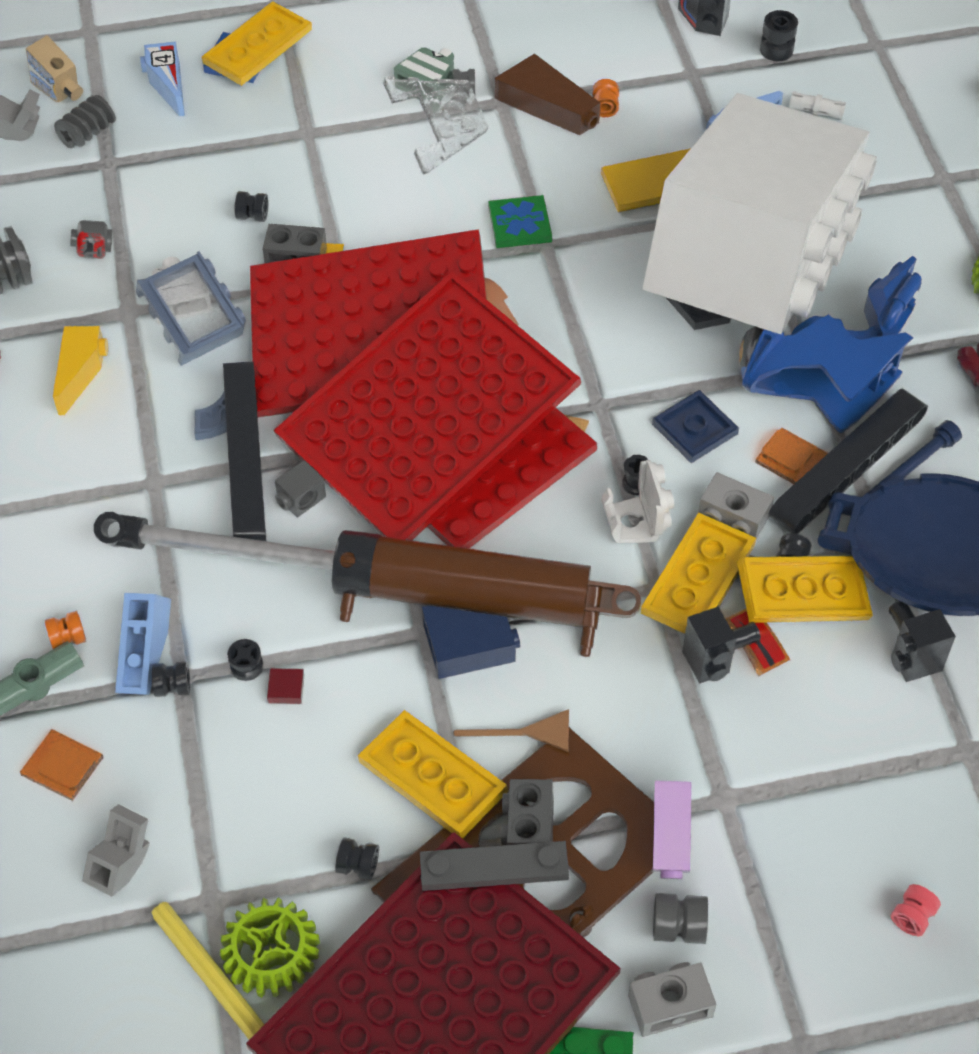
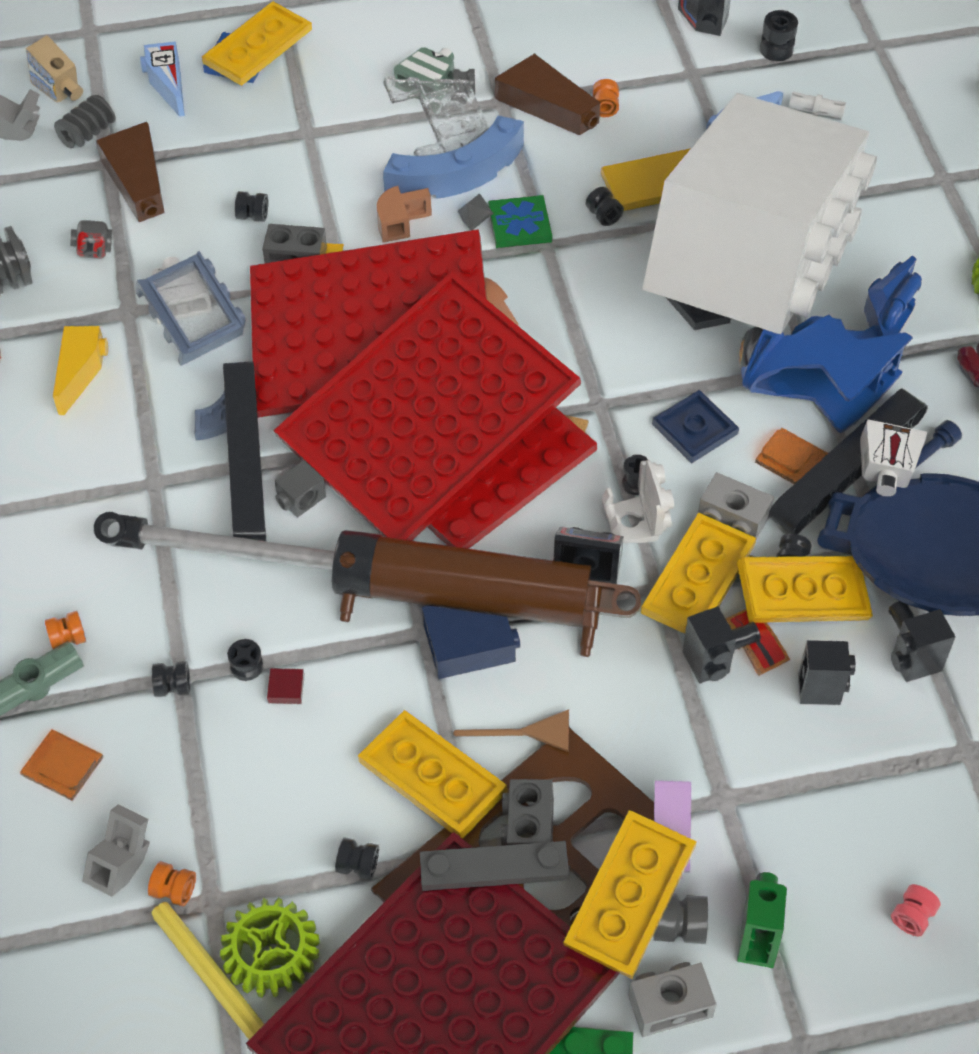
(133, 168): none -> reddish brown slope
(141, 641): light blue slope -> none
(171, 883): none -> orange wheel
(396, 210): none -> nougat brick
(461, 168): none -> medium blue brick
(475, 212): none -> dark grey slope
(590, 548): none -> black slope
(606, 208): none -> black wheel
(630, 894): none -> yellow plate
(764, 911): none -> green torso
(825, 672): none -> black brick
(889, 455): none -> white torso

